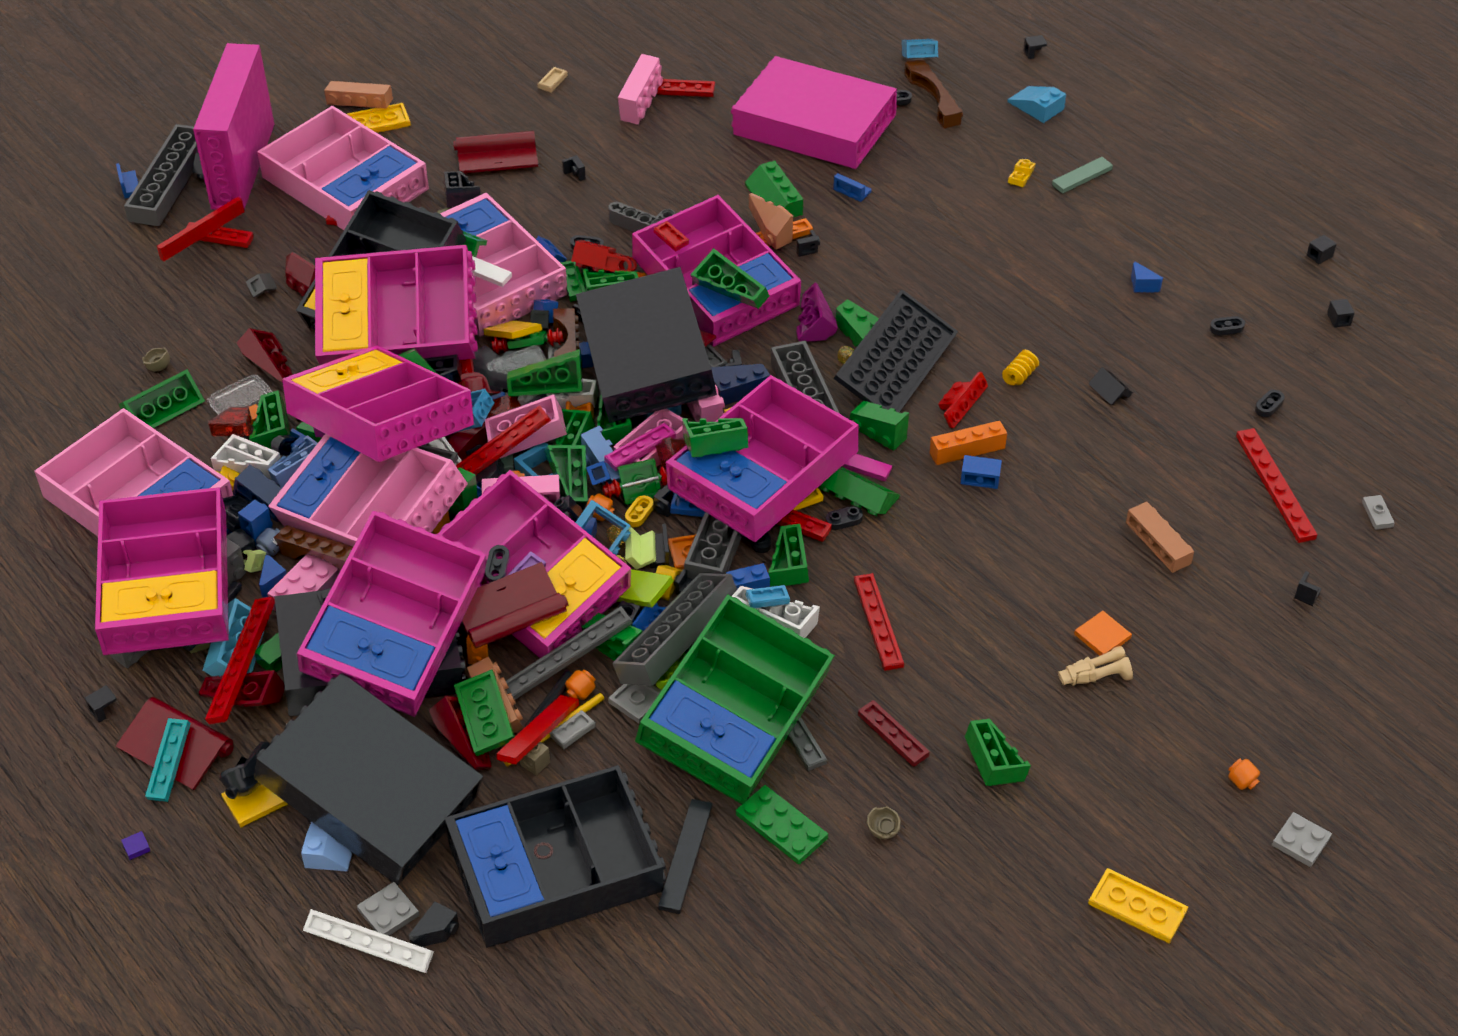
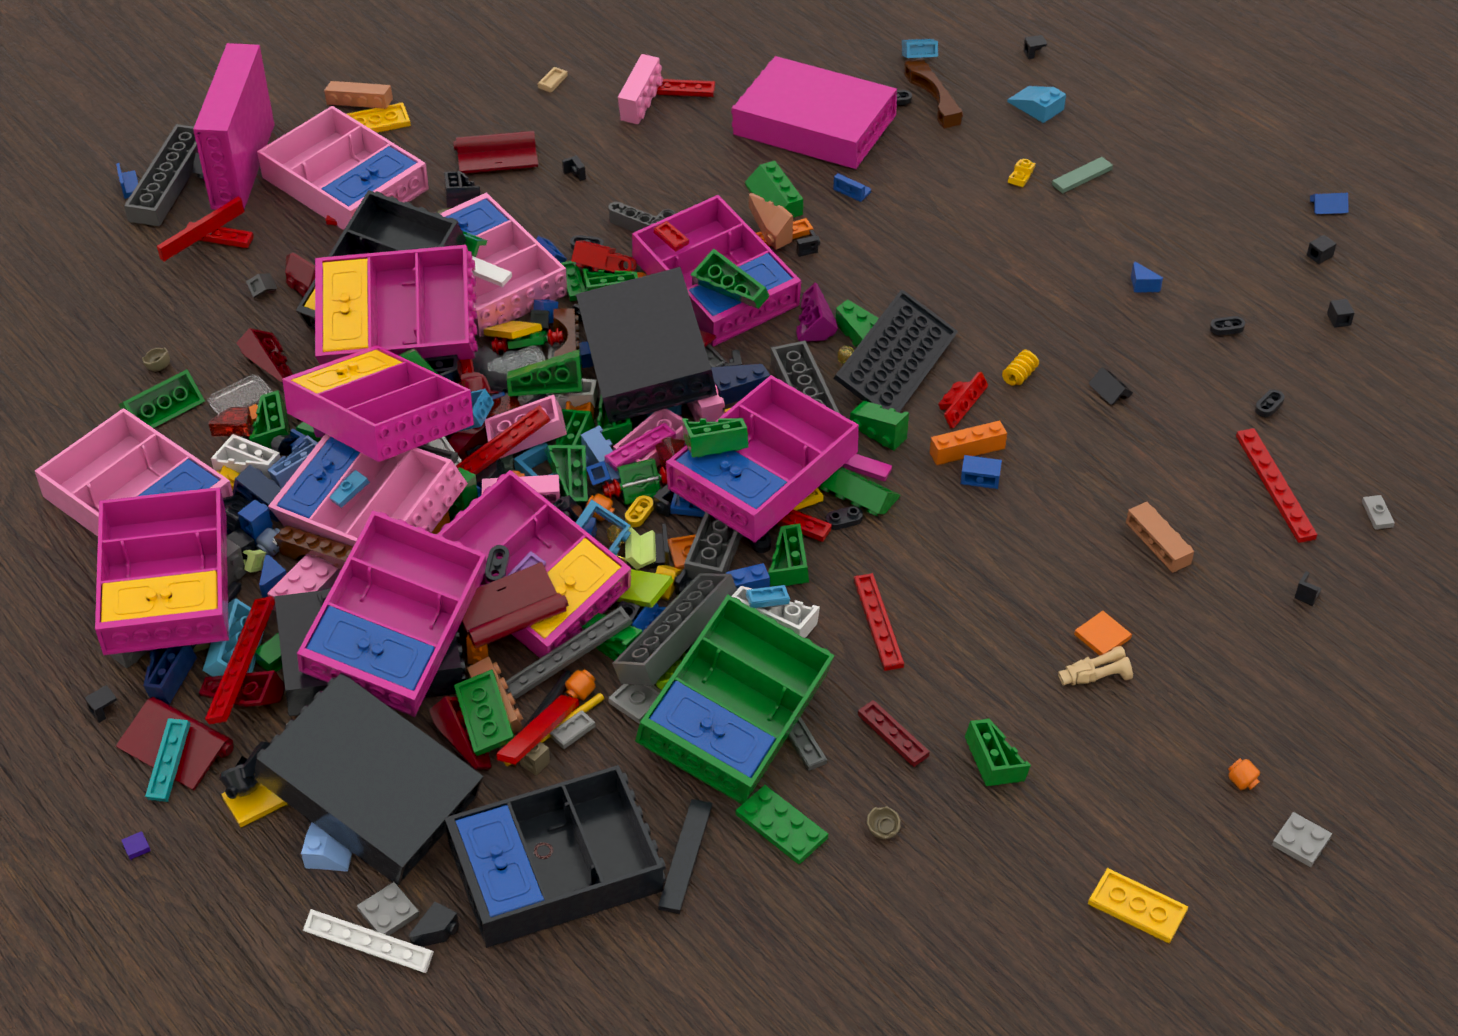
(168, 671): none -> dark blue wedge
(349, 488): none -> dark azure plate
(1330, 203): none -> blue panel

